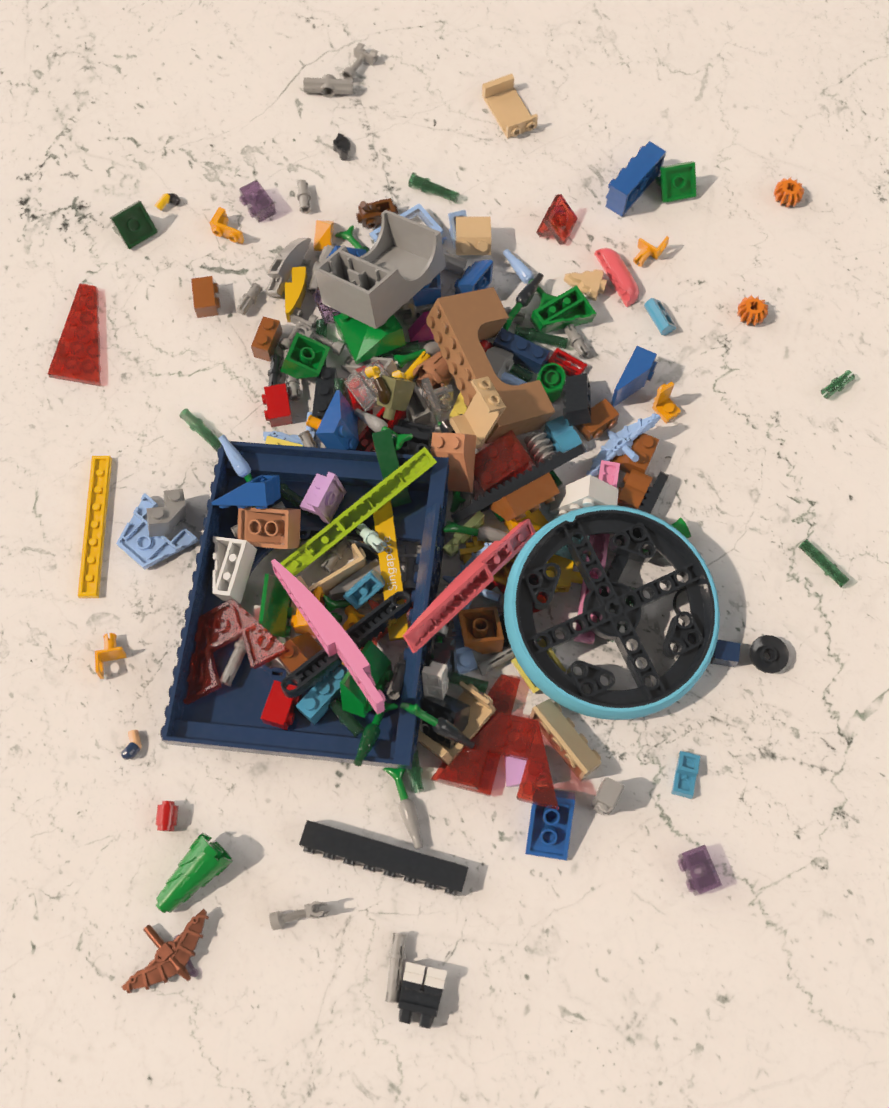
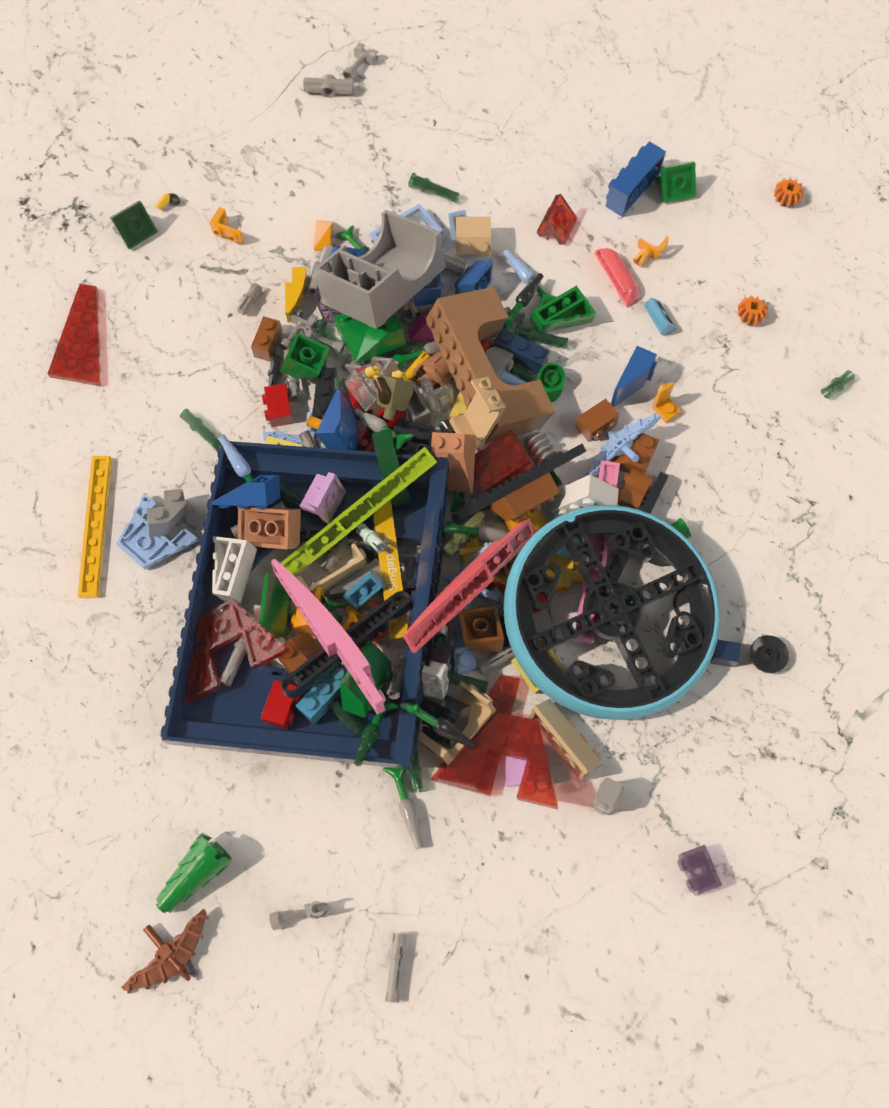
(109, 653): light orange bracket -> none
(133, 747): arm -> none
(166, 816): brick -> none
(204, 296): dark orange brick -> none
(257, 201): clear purple brick -> none
(282, 266): light grey slope -> none
(303, 196): light grey pin -> none
(342, 146): black piece -> none
(370, 213): reddish brown brick -> none
(383, 857): black brick -> none
(419, 1000): black hips -> none
(508, 106): tan panel -> none
(551, 828): blue slope -> none
(561, 434): dark azure brick -> none
(569, 369): red tile -> none
(576, 341): light grey pin -> none
(577, 399): black brick -> none
(589, 282): tan rock -> none
(685, 774): dark azure slope -> none
(824, 563): clear green pin -> none

